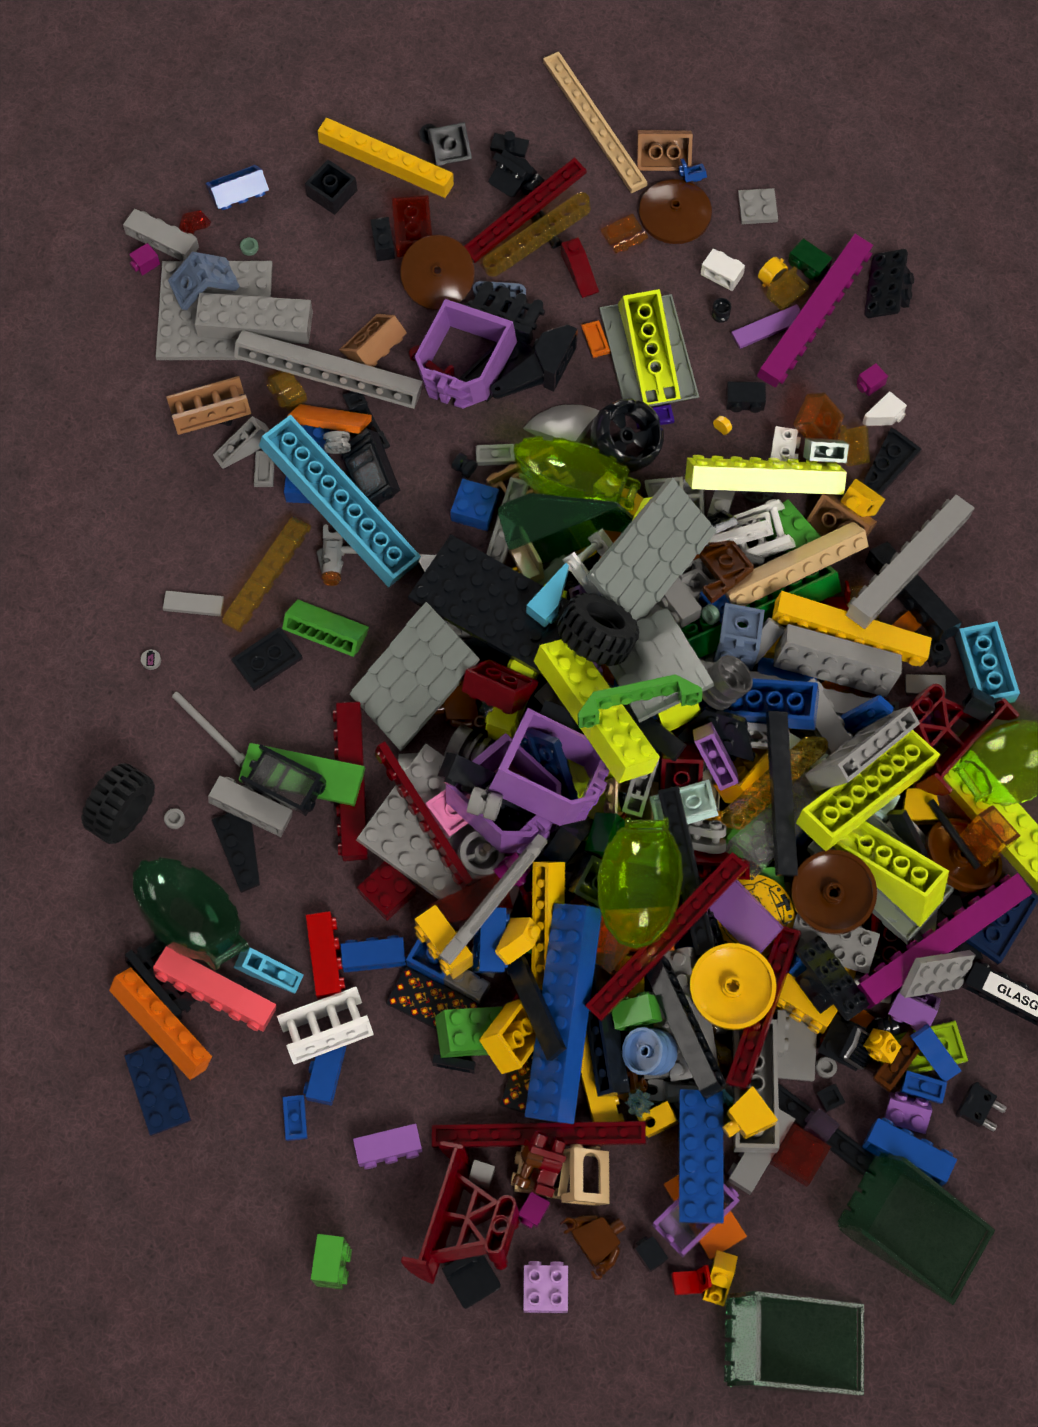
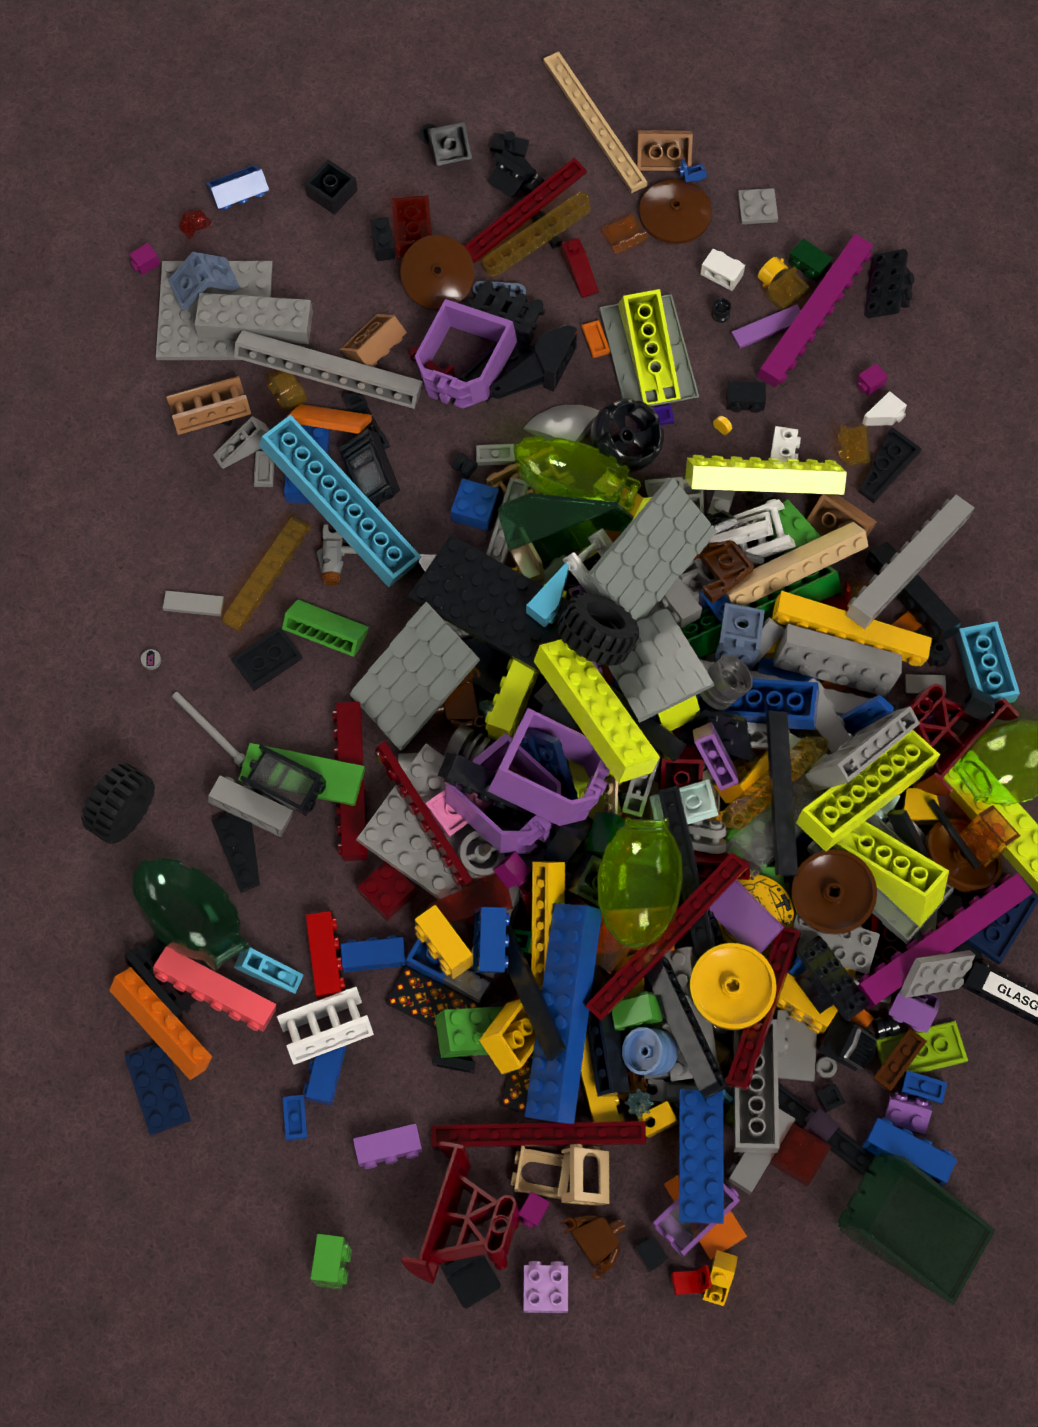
(160, 235): light grey brick -> none
(174, 818): light grey tile -> none
(249, 246): sand green tile -> none
(336, 442): light grey wheel -> none
(385, 157): yellow brick -> none
(481, 1174): light grey brick -> none
(484, 803): light grey wheel -> none
(493, 899): light grey piece -> none
(498, 686): dark red slope -> none
(517, 939): yellow slope -> none
(546, 1161): dark red hips -> none
(687, 692): bright green slope -> none
(710, 614): sand green tile -> none
(749, 1116): yellow torso -> none
(794, 1344): clear green windscreen -> none
(818, 417): clear orange brick -> none
(826, 450): sand green brick -> none
(861, 498): yellow torso -> none
(882, 1046): yellow brick -> none
(935, 1053): blue tile -> none
(975, 1103): black piece -> none

